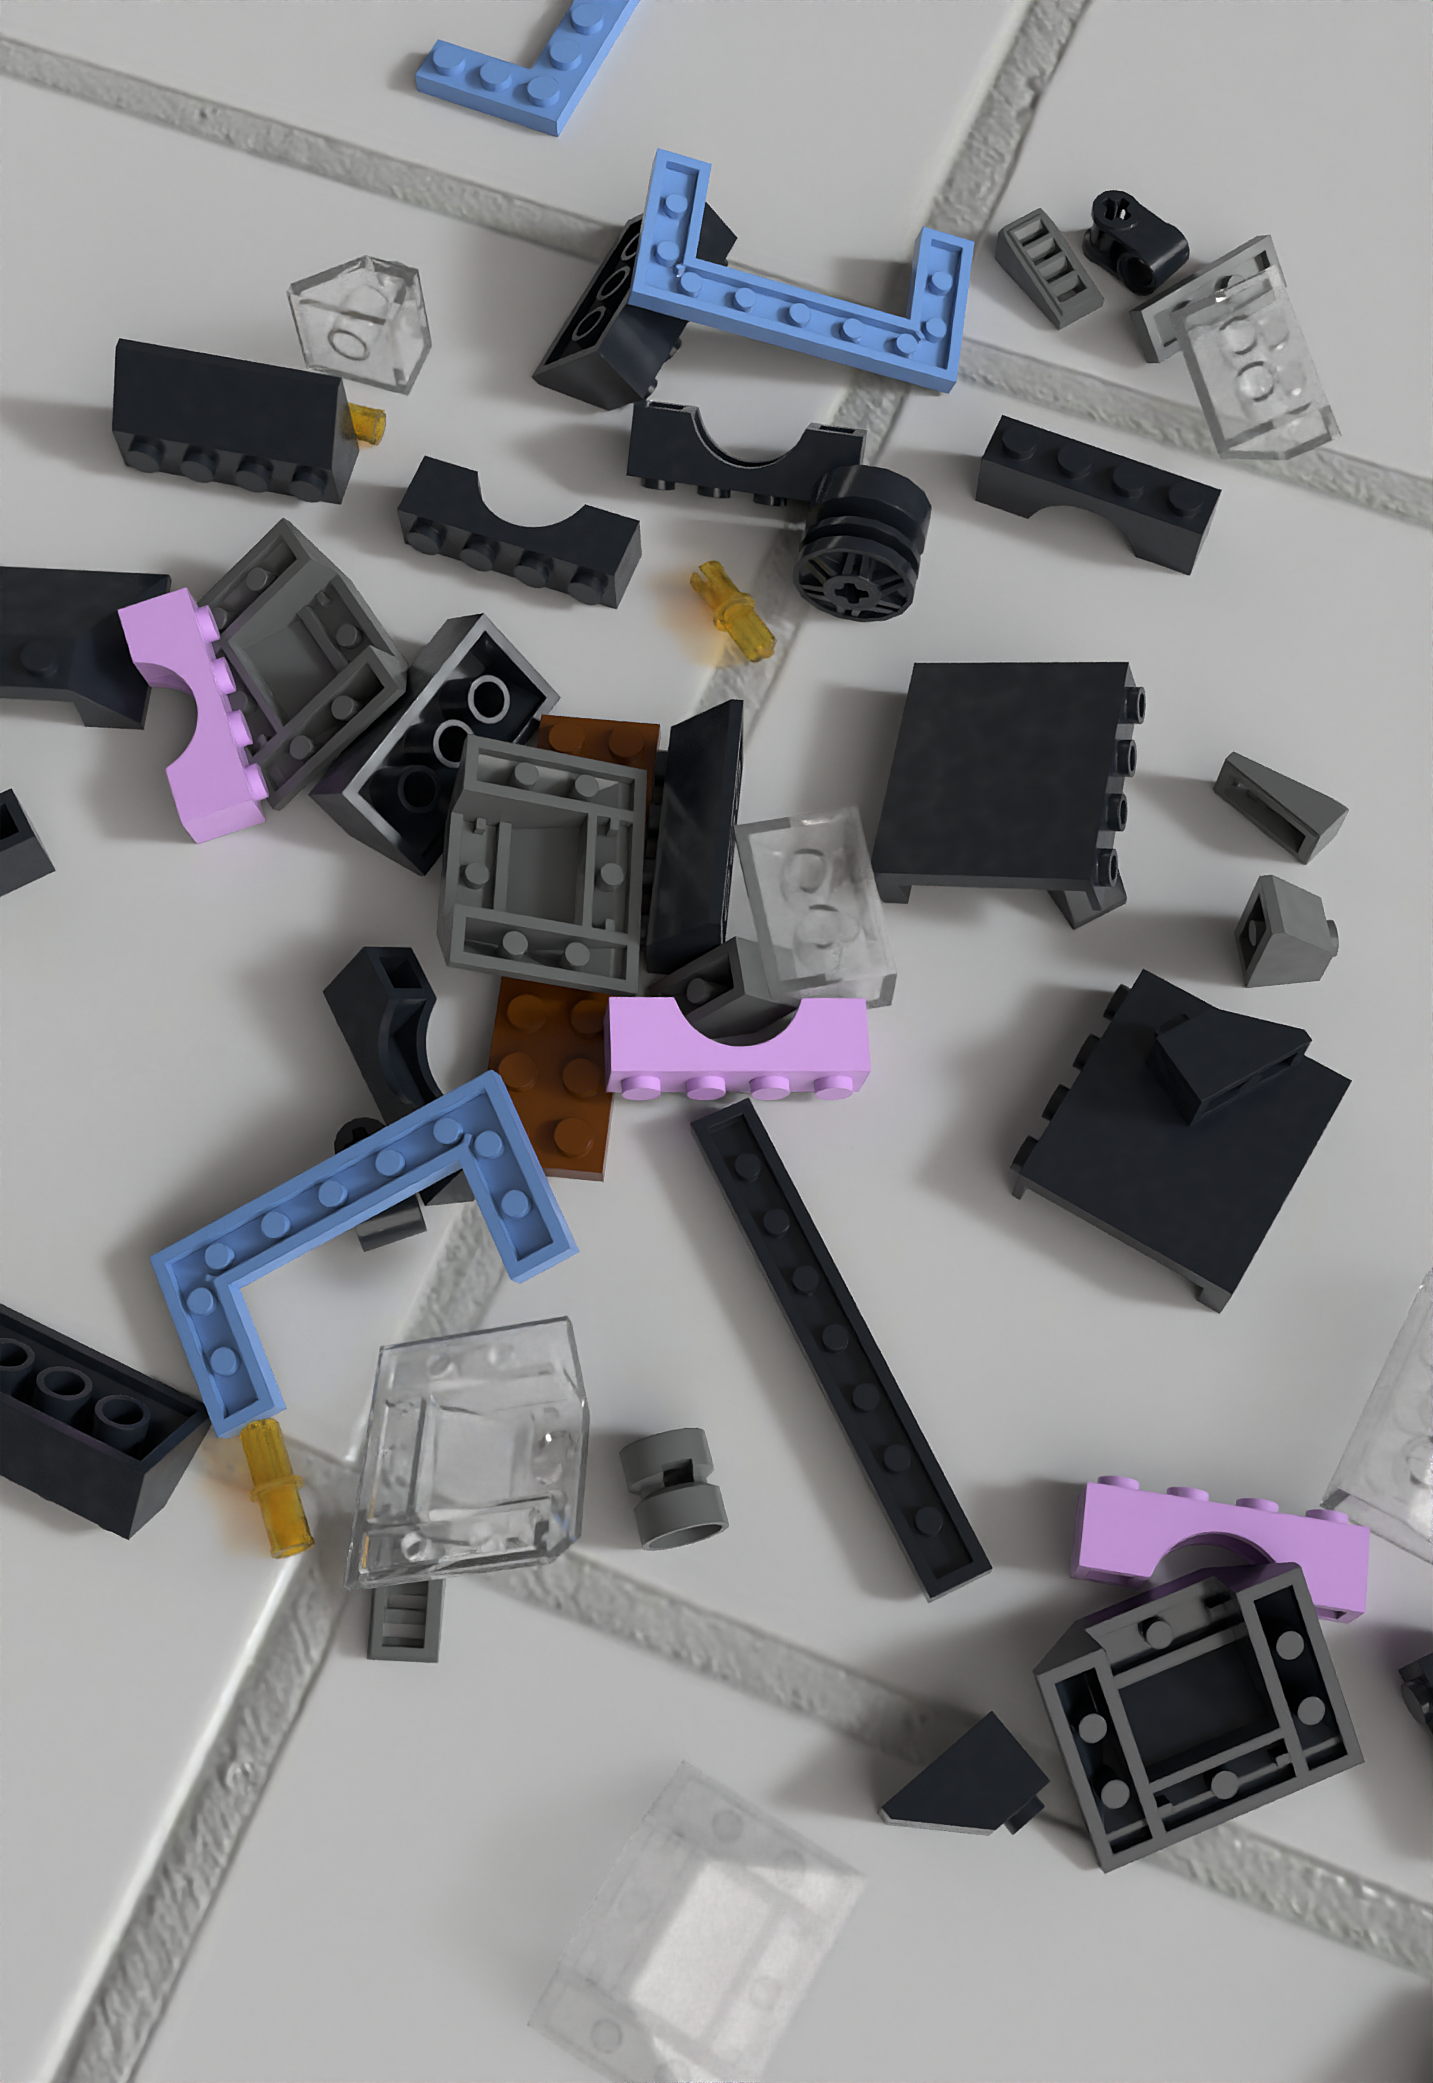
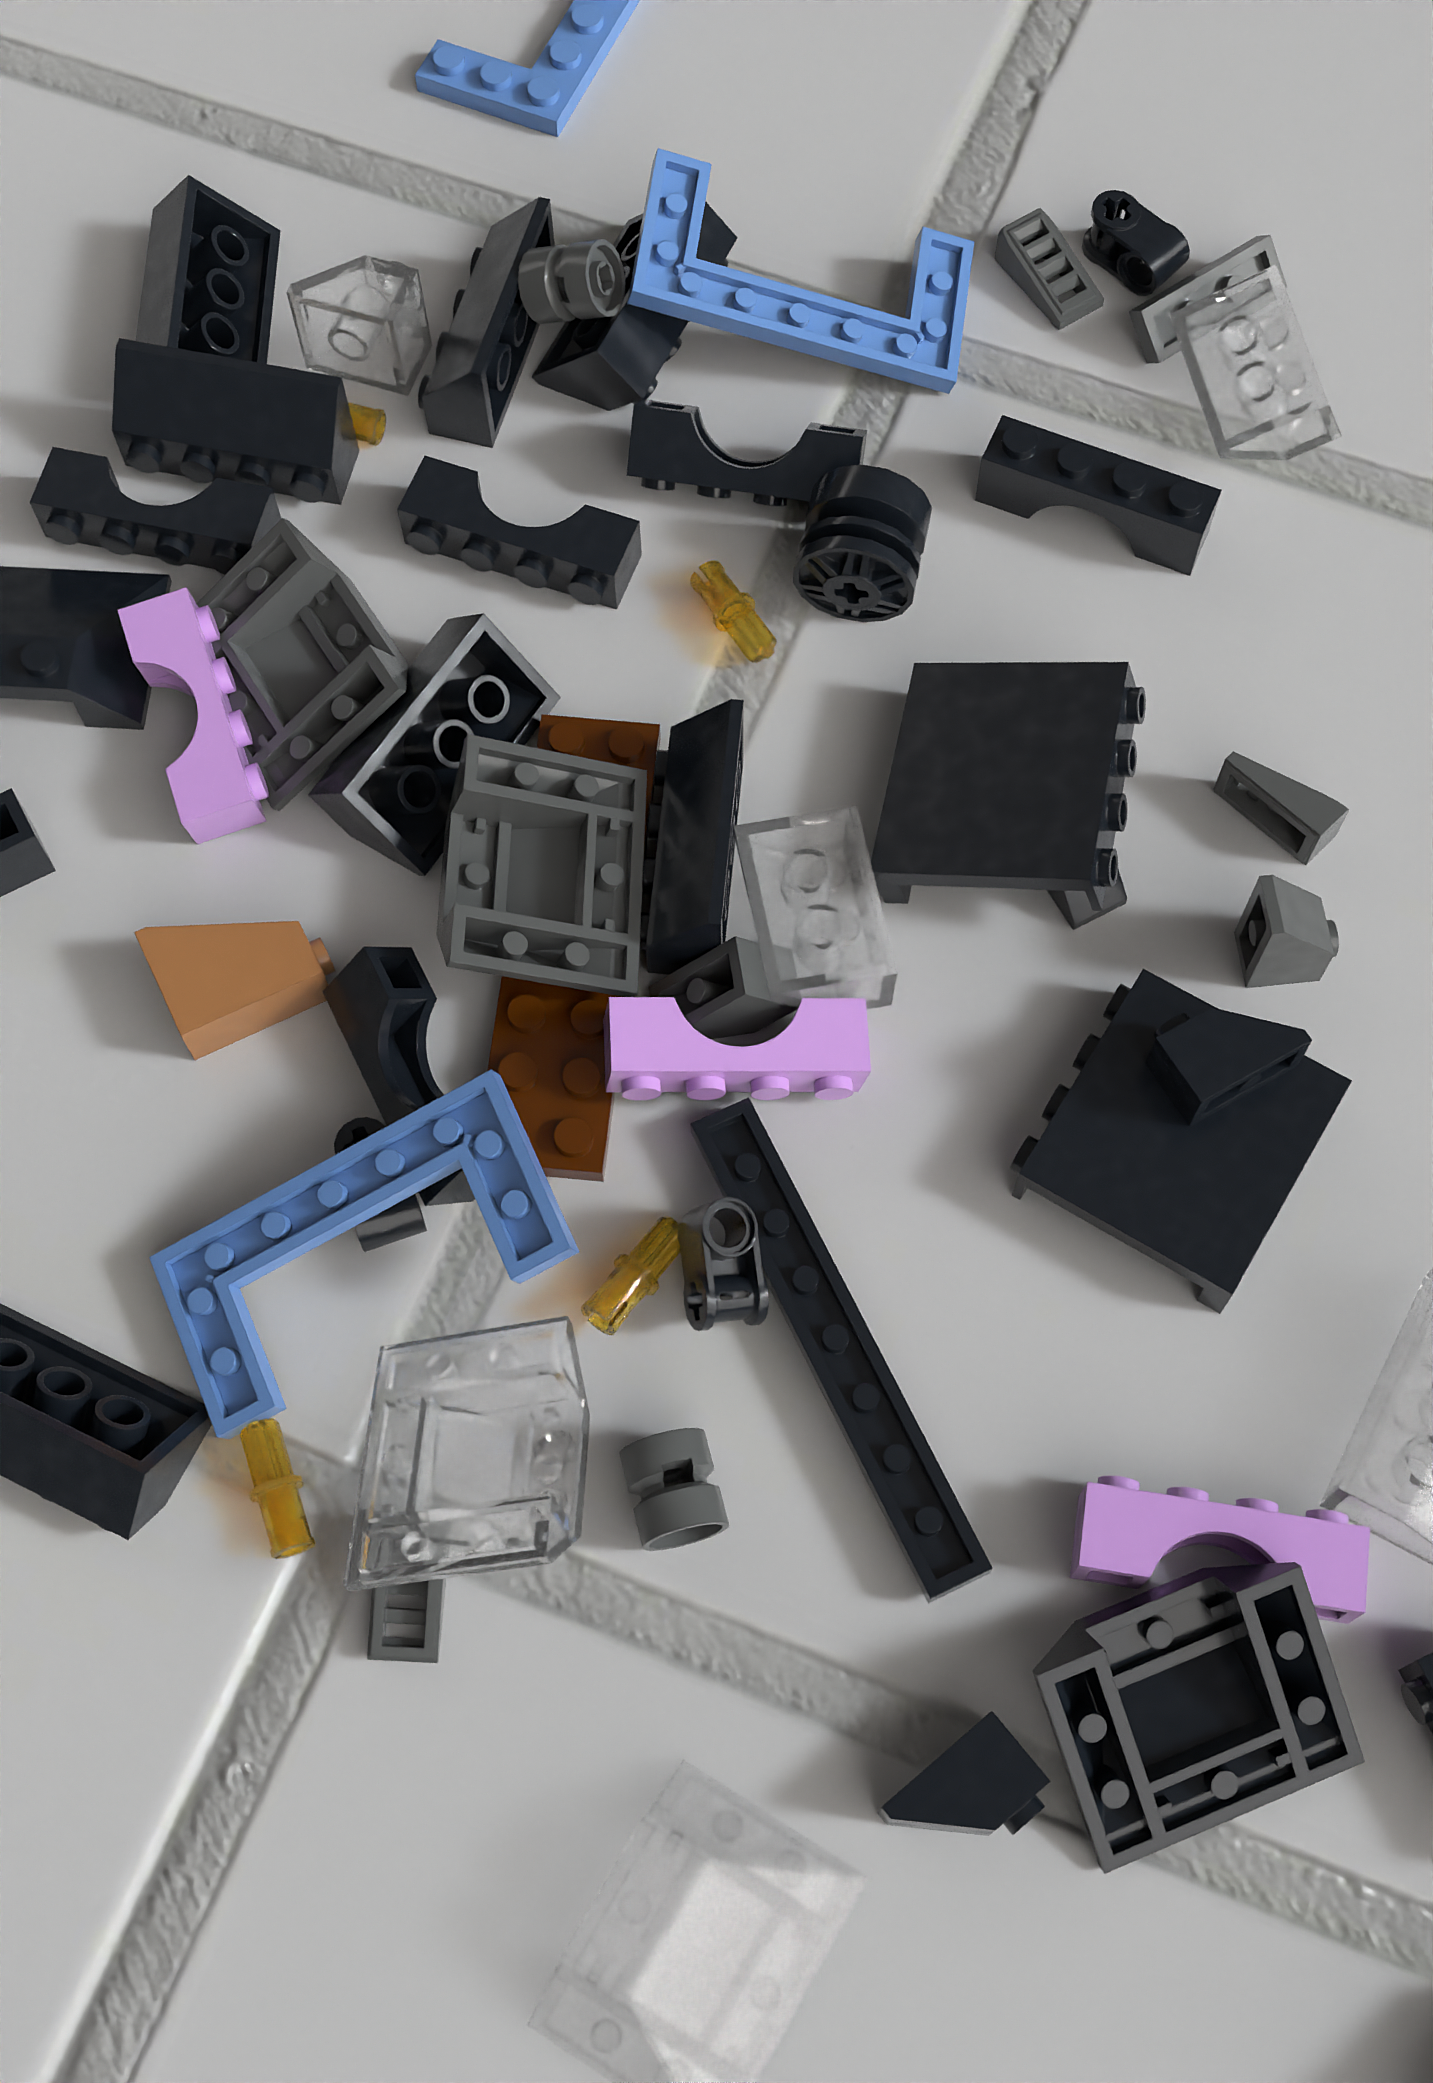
(208, 275): none -> black slope
(214, 530): none -> black arch
(234, 977): none -> medium nougat slope
(488, 336): none -> black slope
(572, 281): none -> dark grey wheel
(633, 1277): none -> clear yellow axle
(722, 1270): none -> black piece

